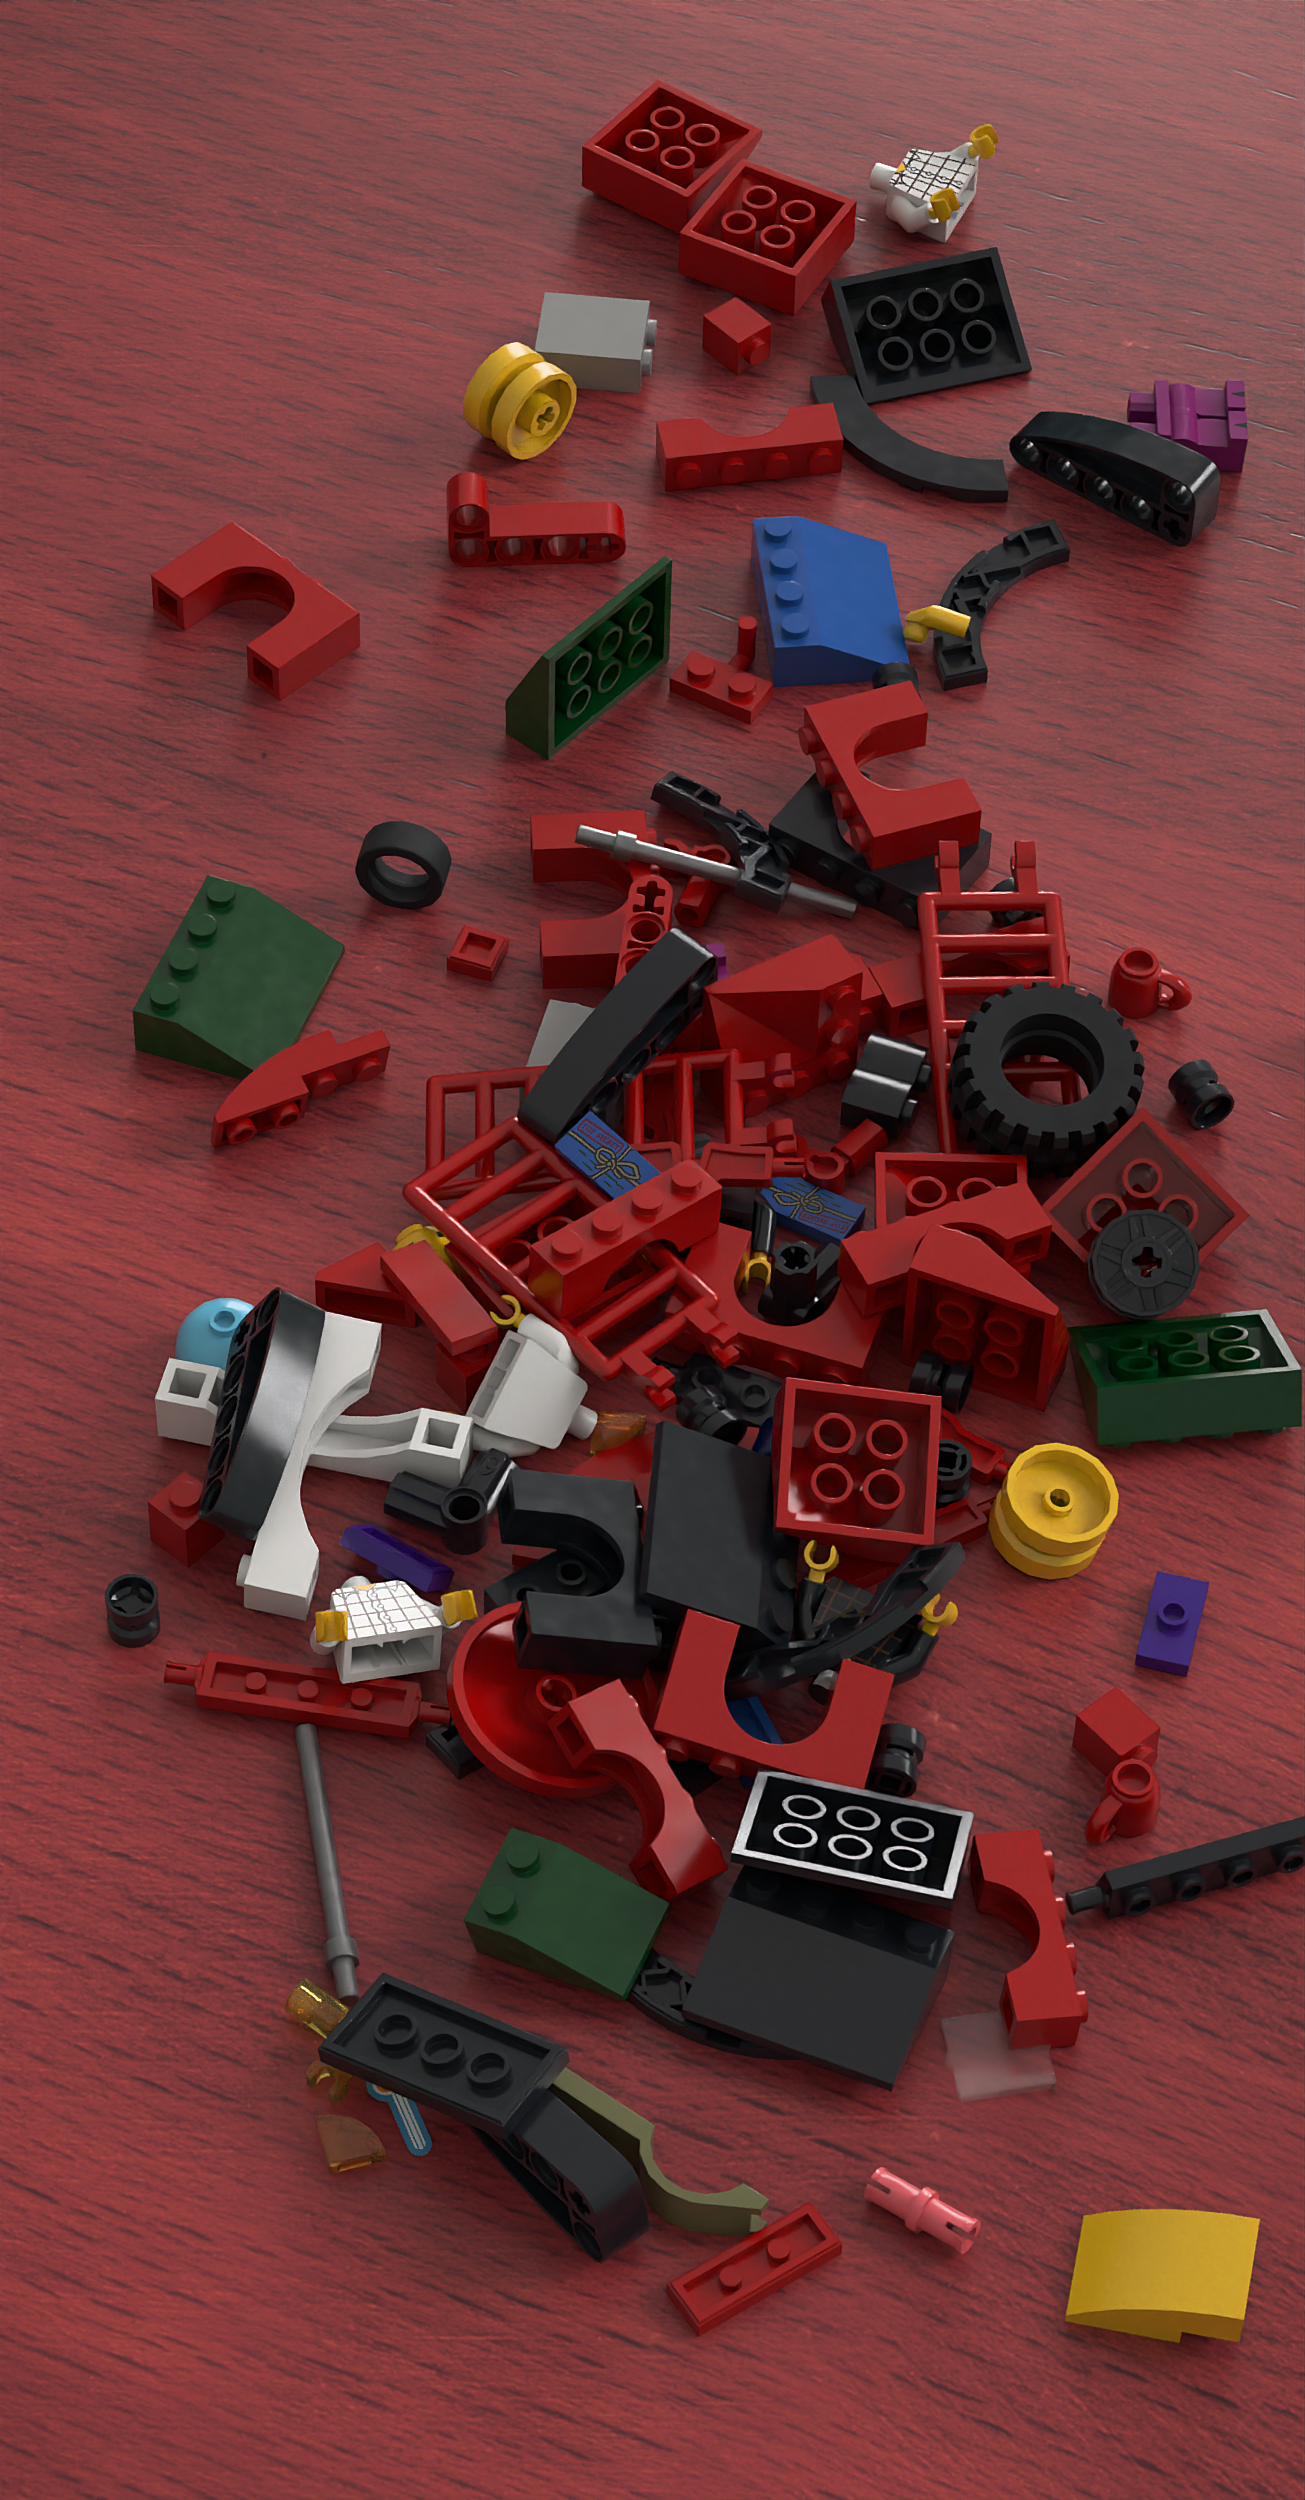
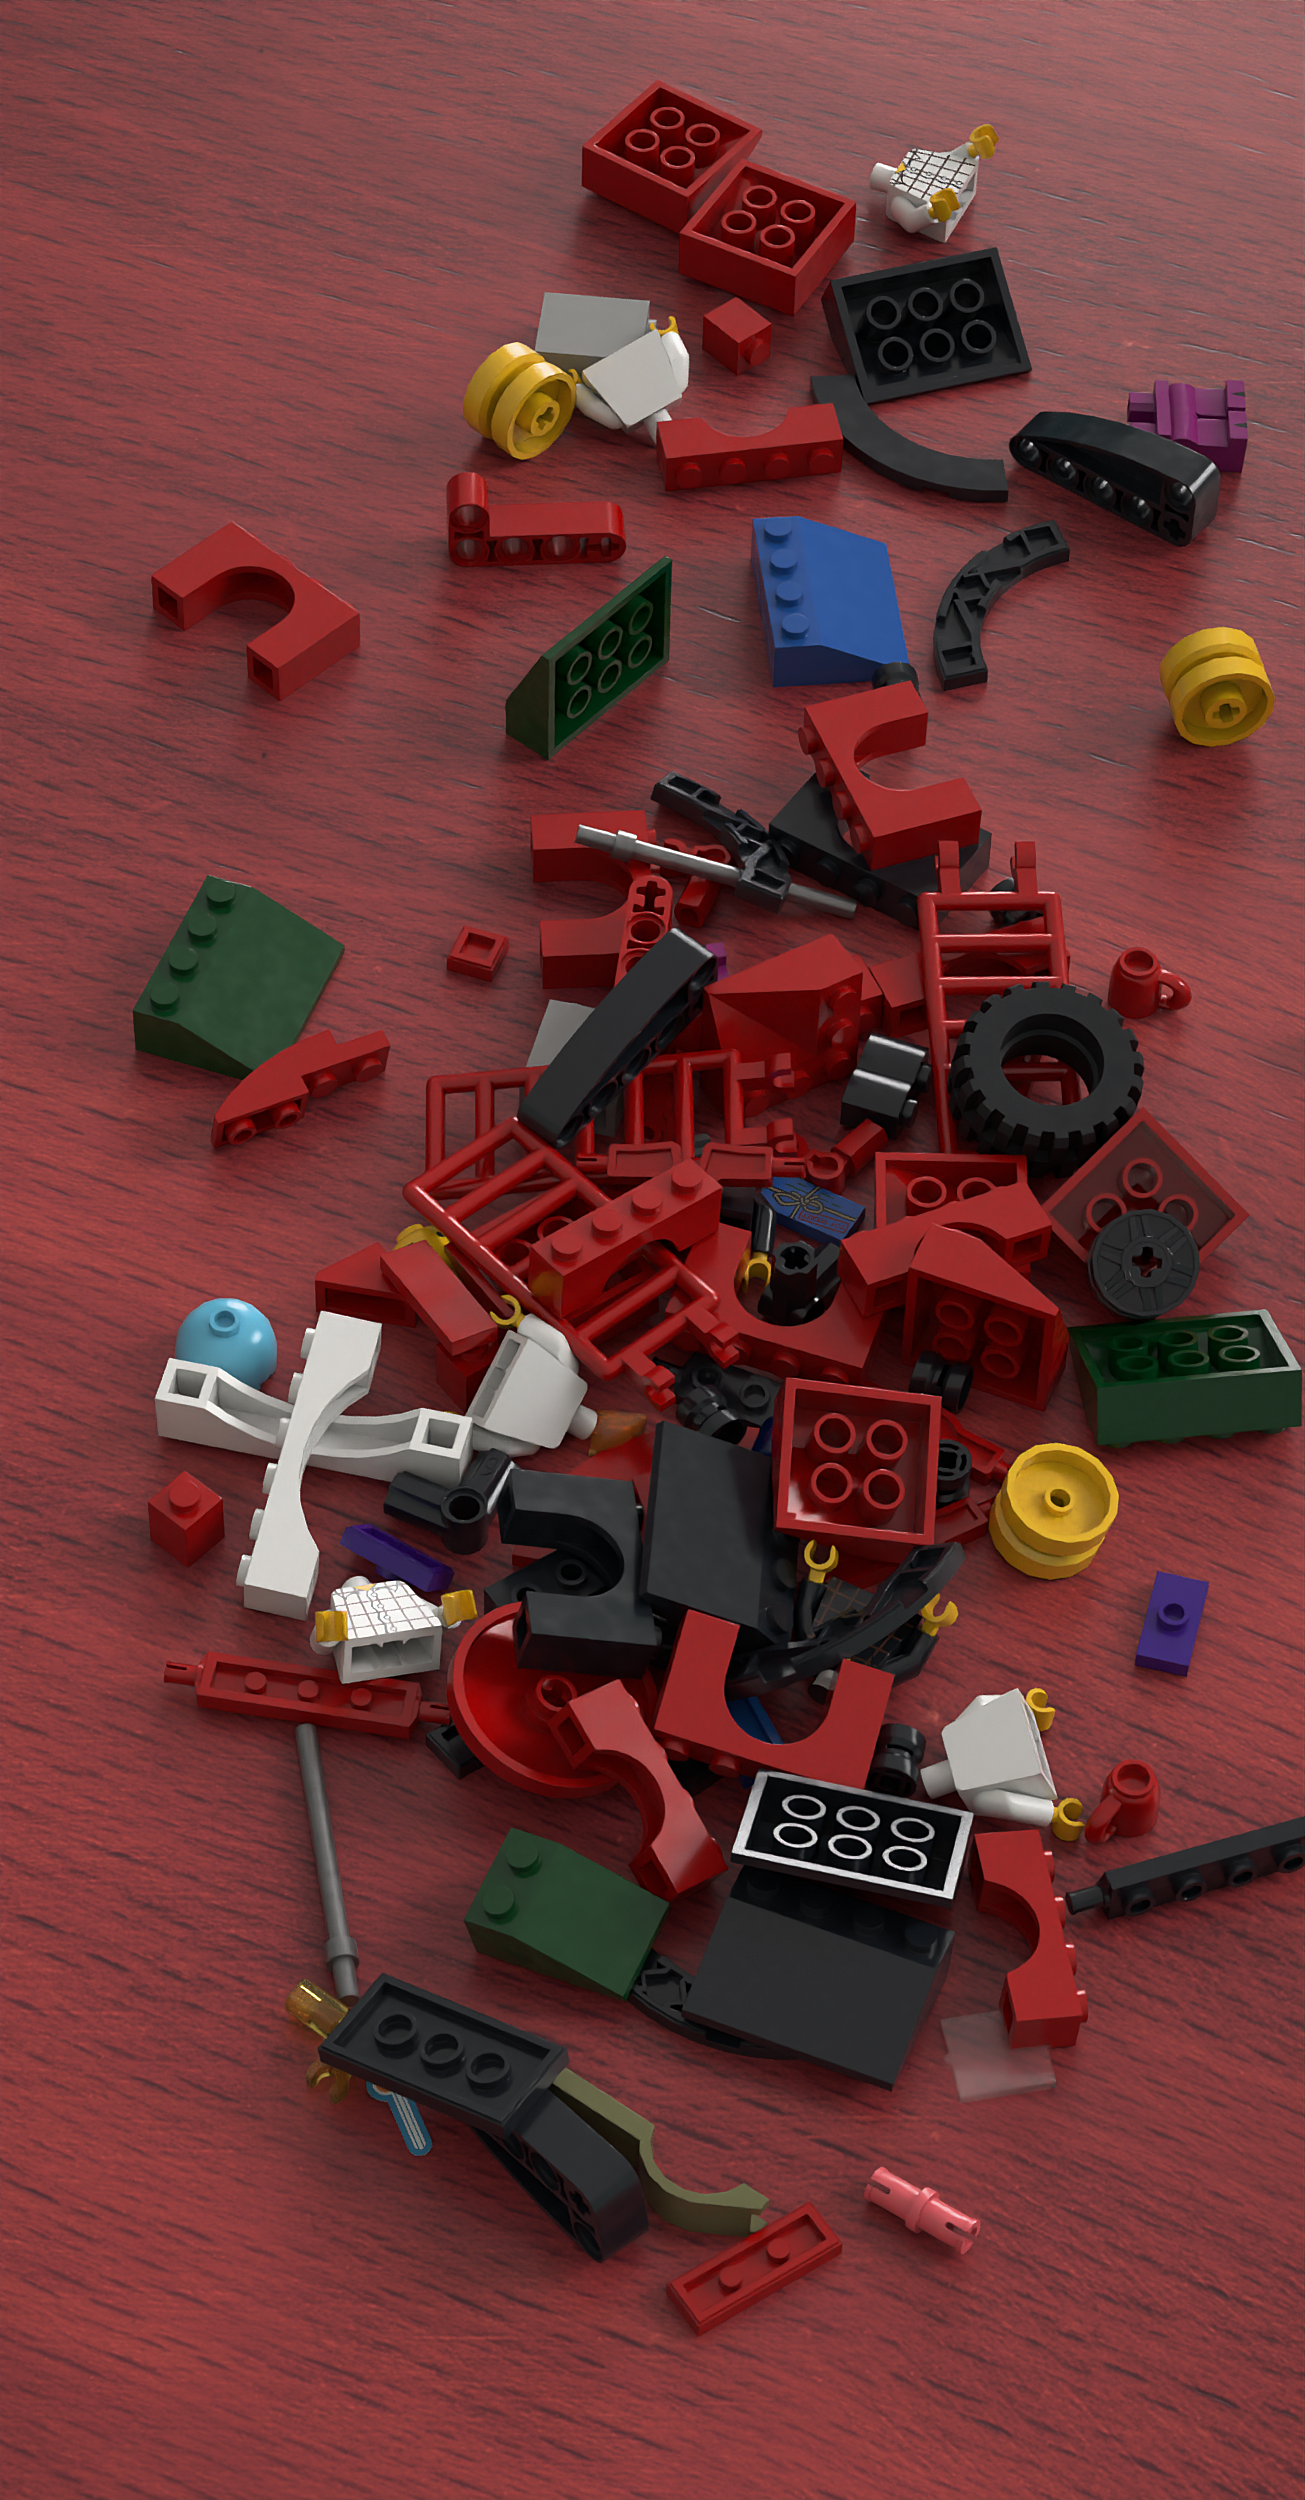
(132, 1610): black wheel -> none
(260, 1410): black beam -> none
(348, 2142): clear orange tile -> none
(409, 842): black tyre -> none
(604, 1157): blue tile -> none
(636, 382): none -> white torso
(724, 685): red plate -> none
(933, 618): yellow arm -> none
(1002, 1765): none -> white torso
(1114, 1732): red brick -> none
(1164, 2273): yellow slope -> none
(1202, 1095): black wheel -> none
(1216, 686): none -> yellow wheel

